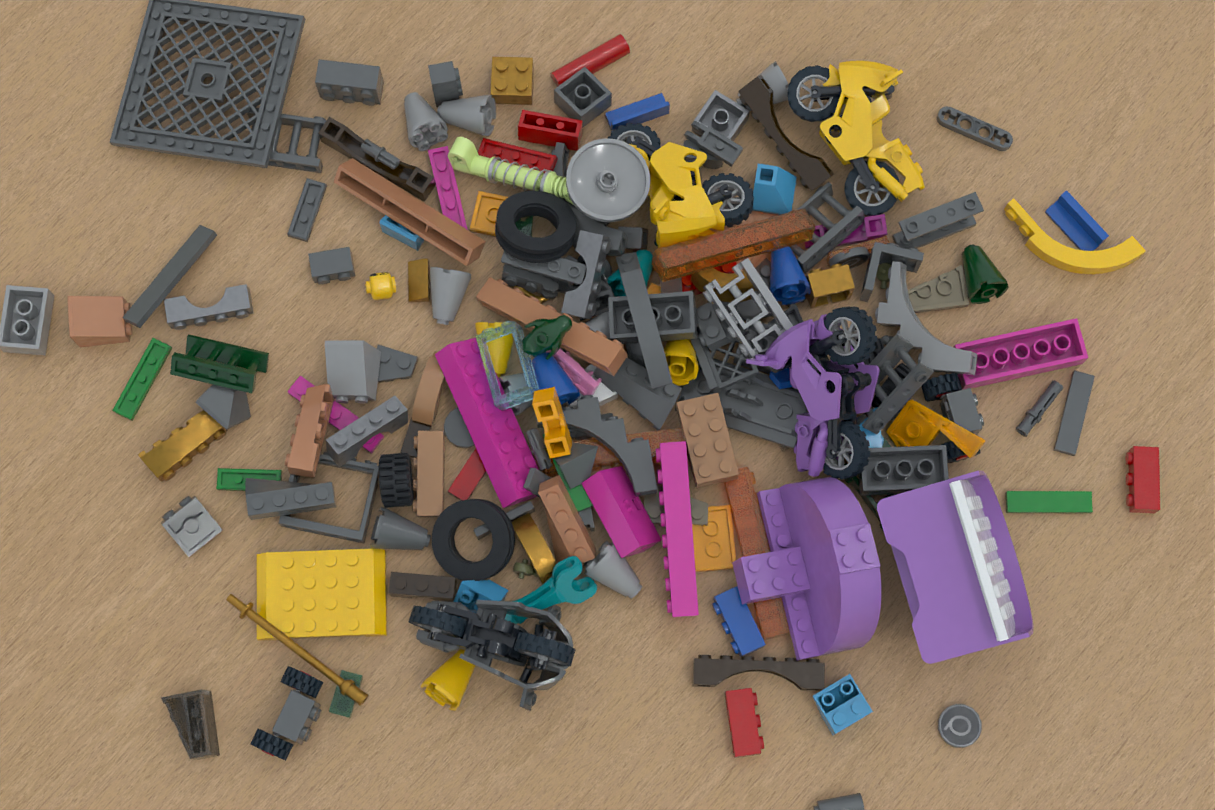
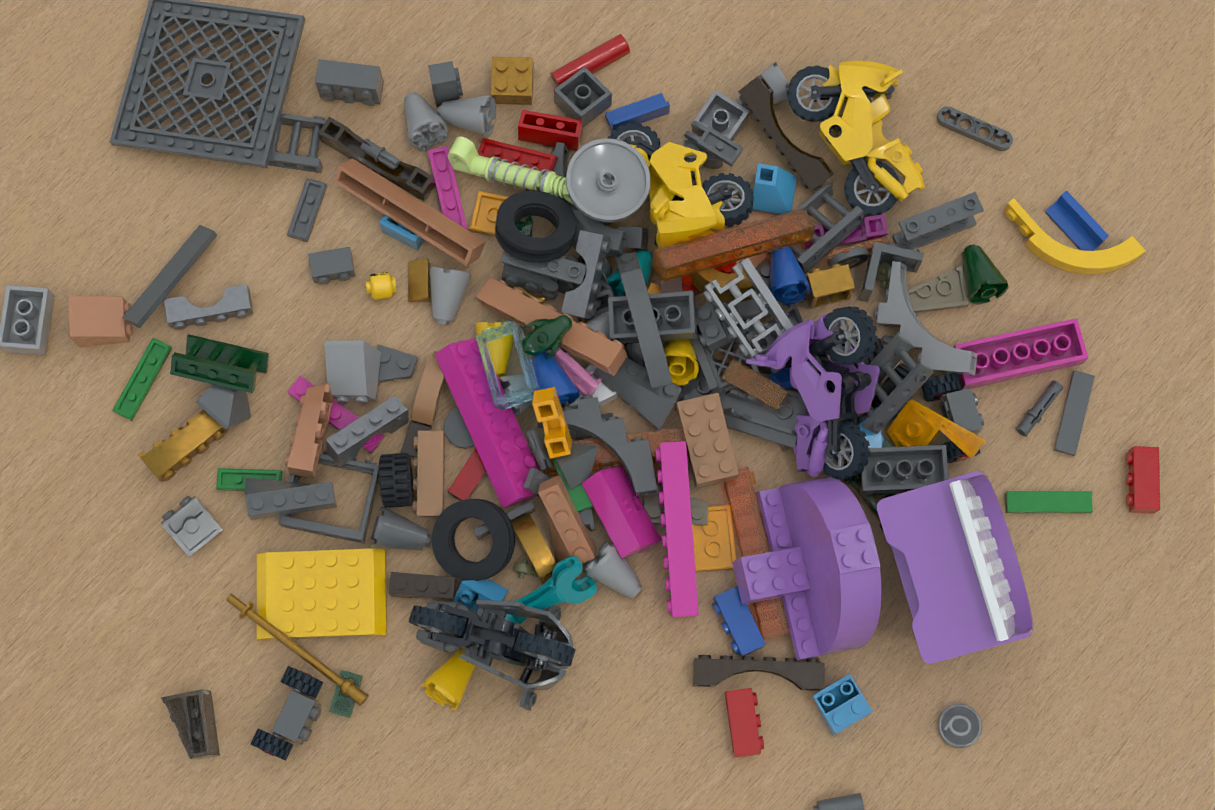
(754, 384): none -> clear orange tile

